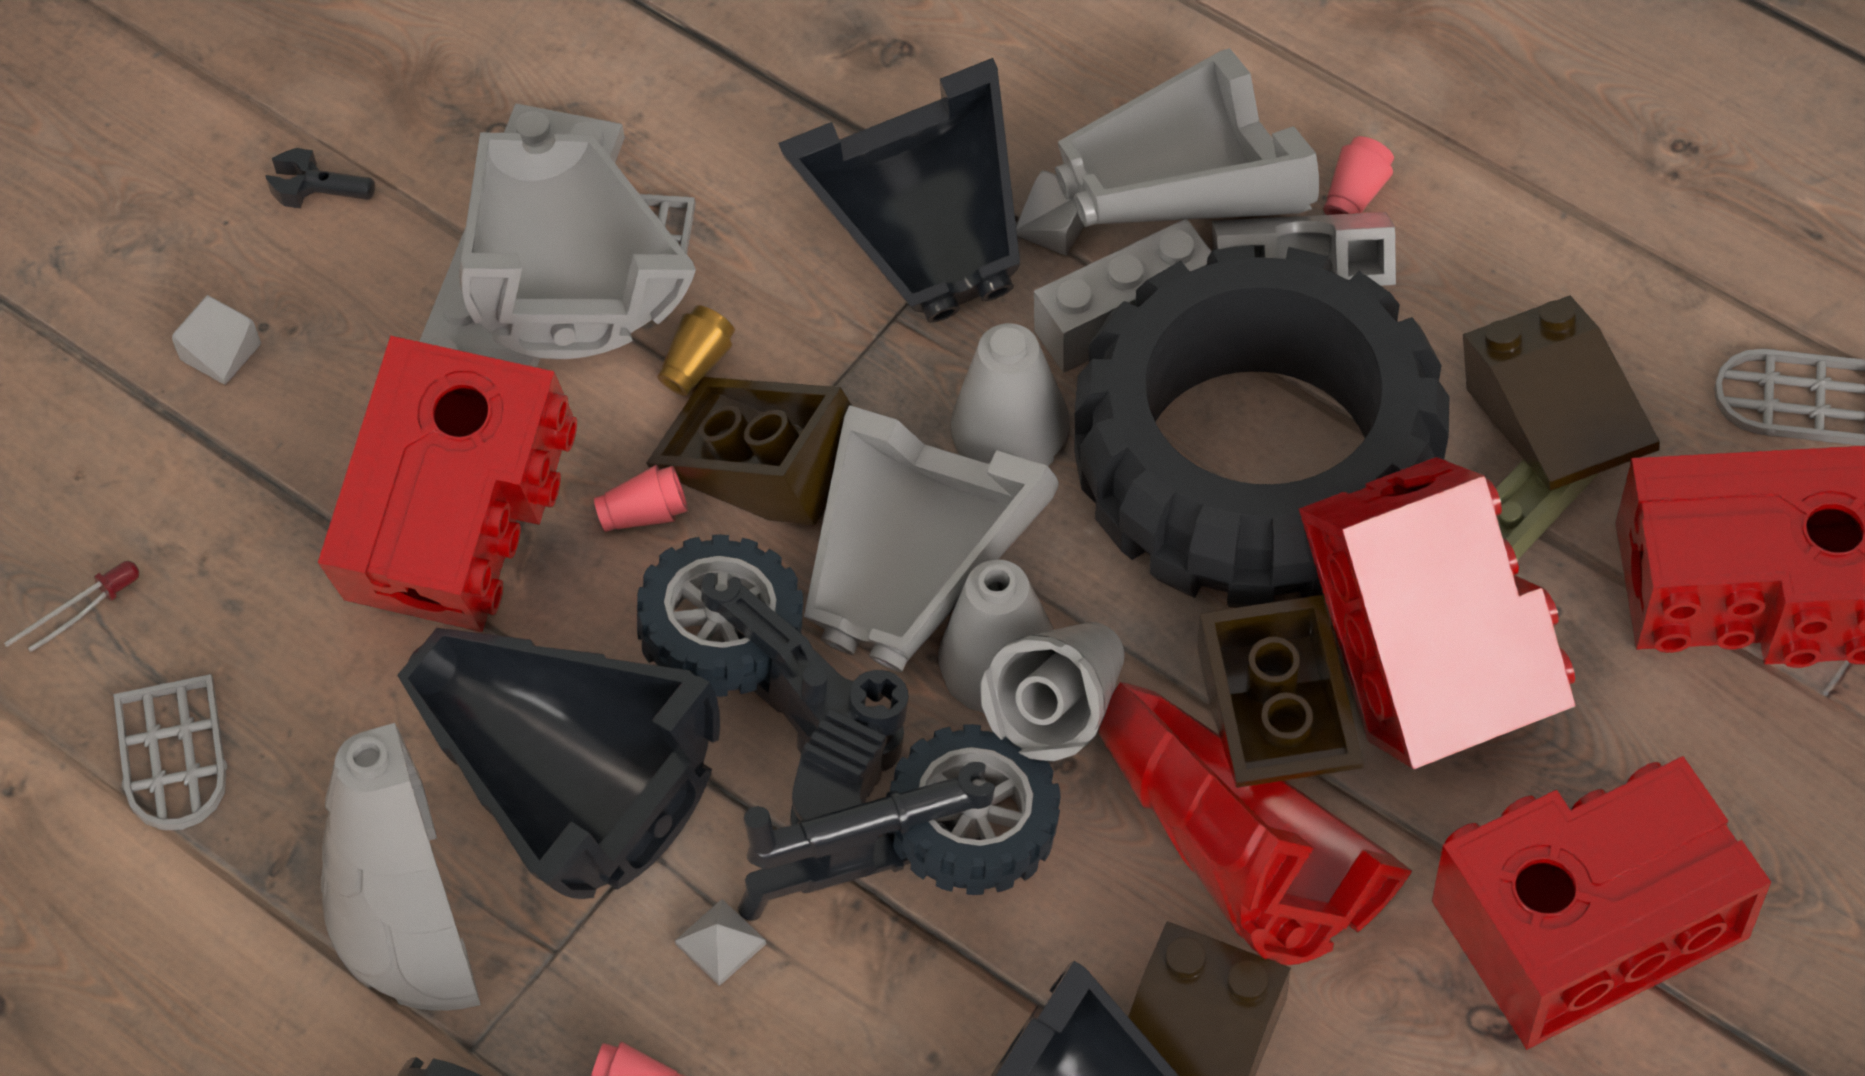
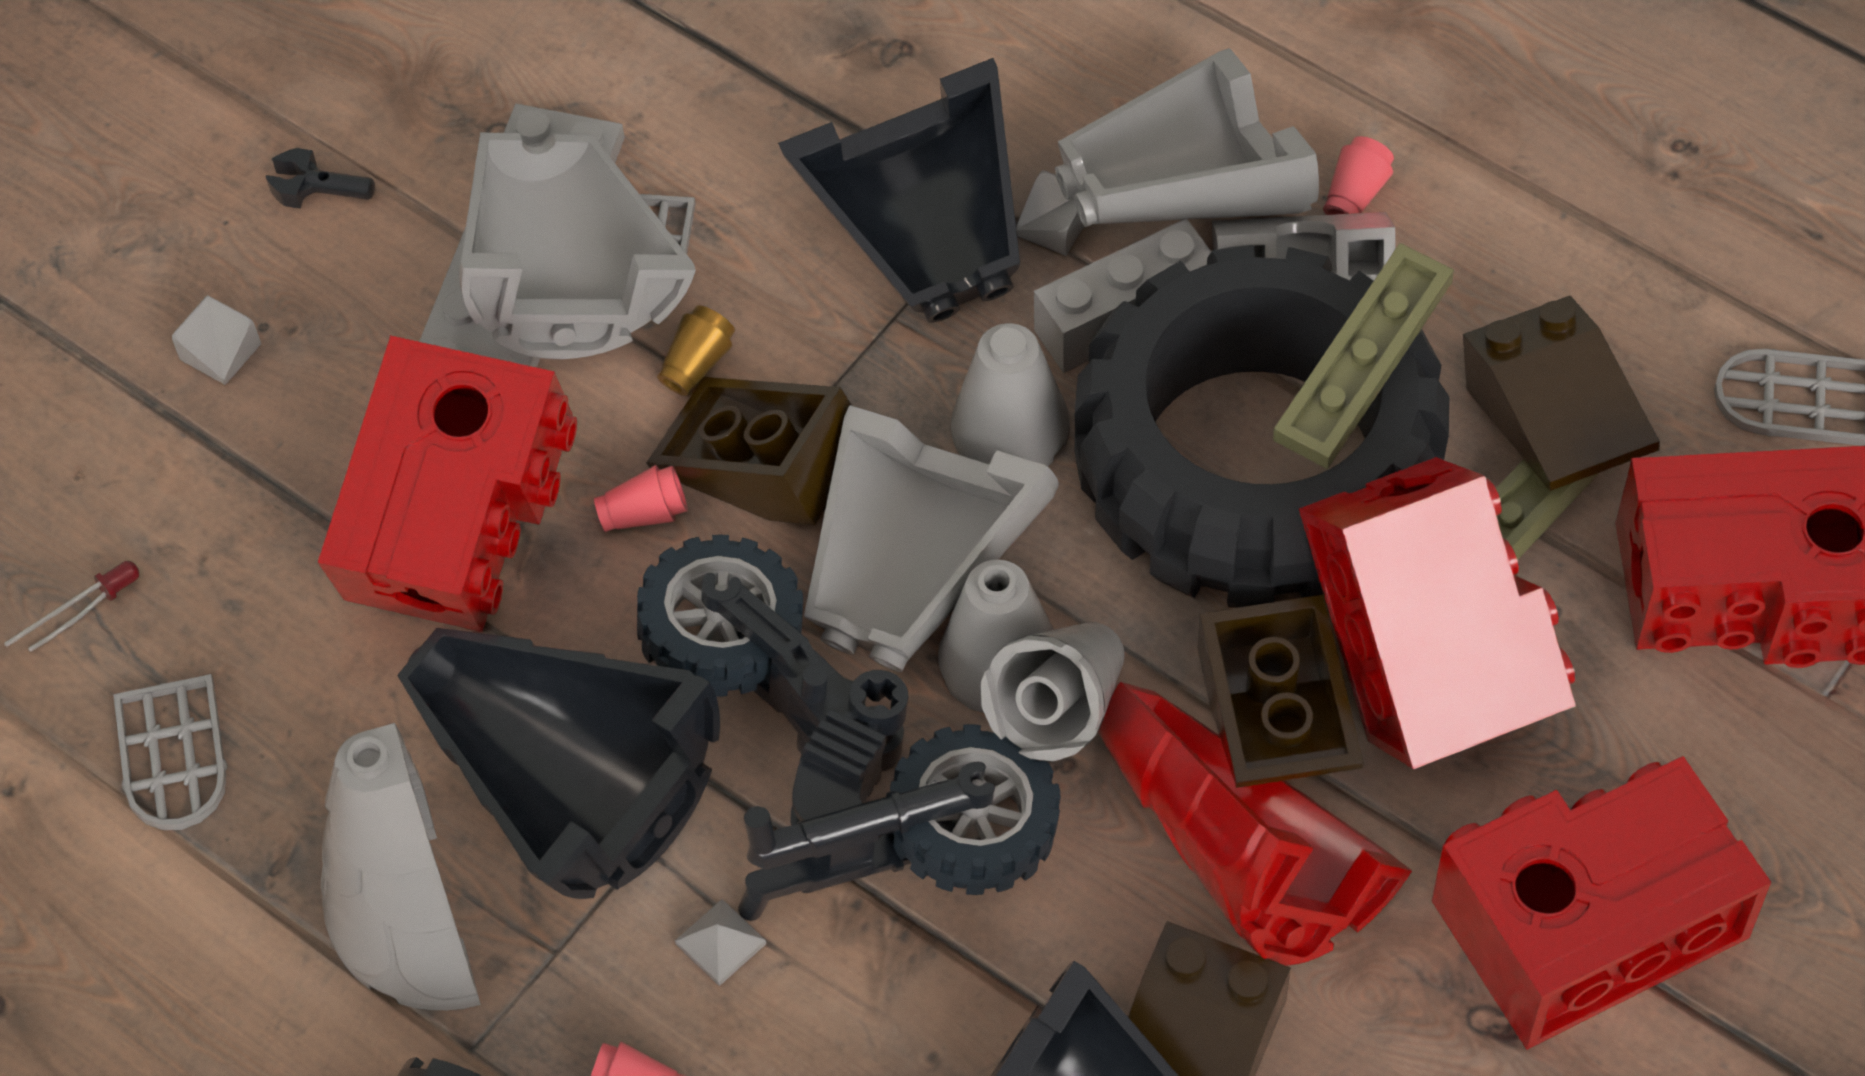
(1363, 355): none -> olive plate

